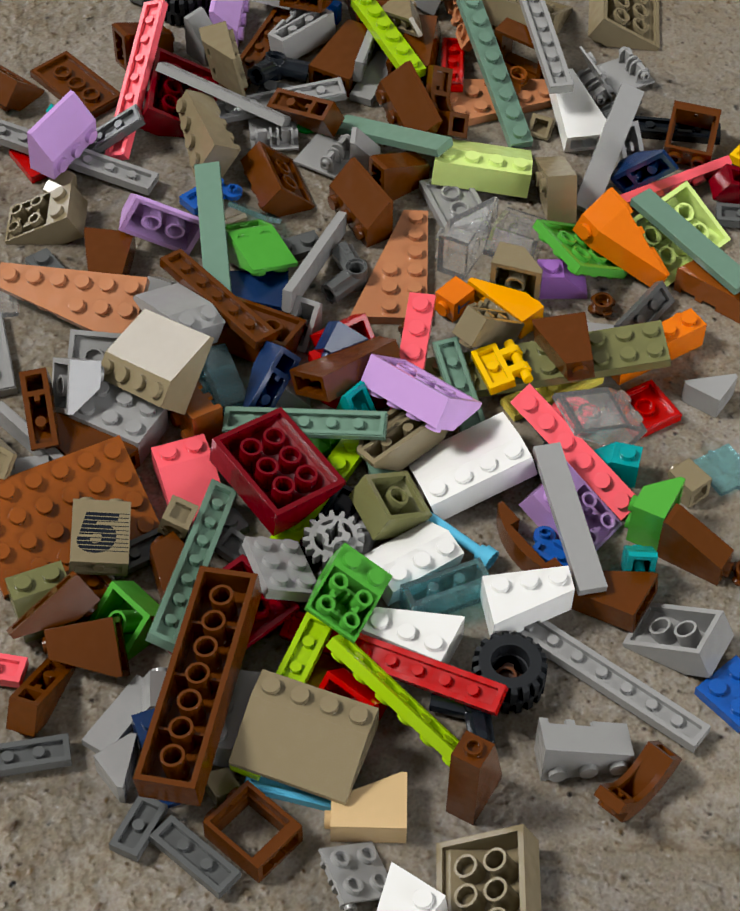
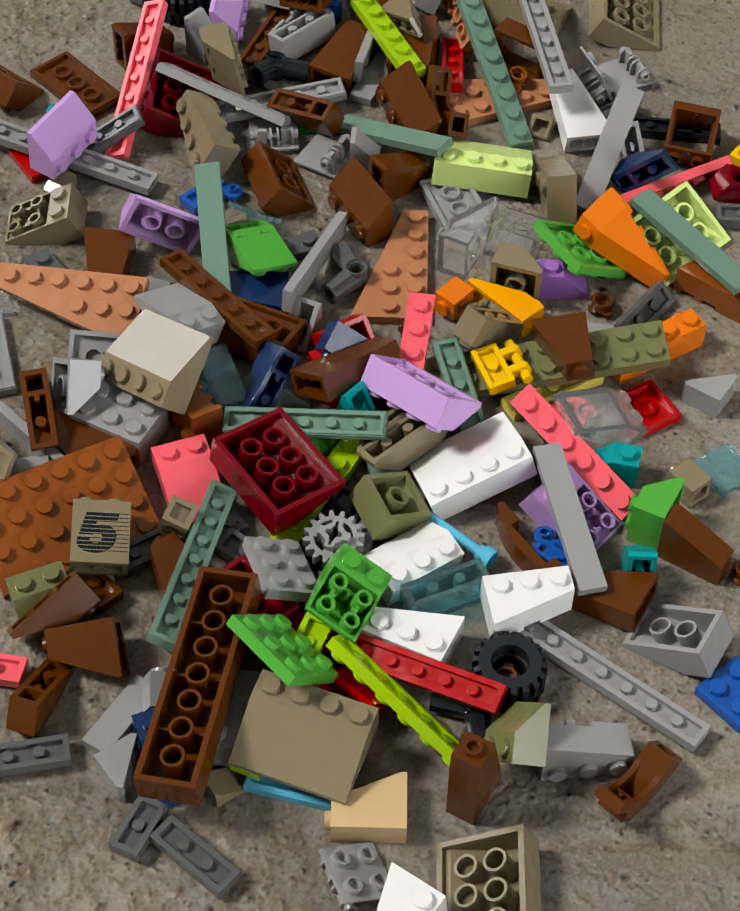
(134, 607): bright green slope -> none
(273, 852): reddish brown window -> none
(283, 649): none -> bright green plate
(522, 734): none -> slope

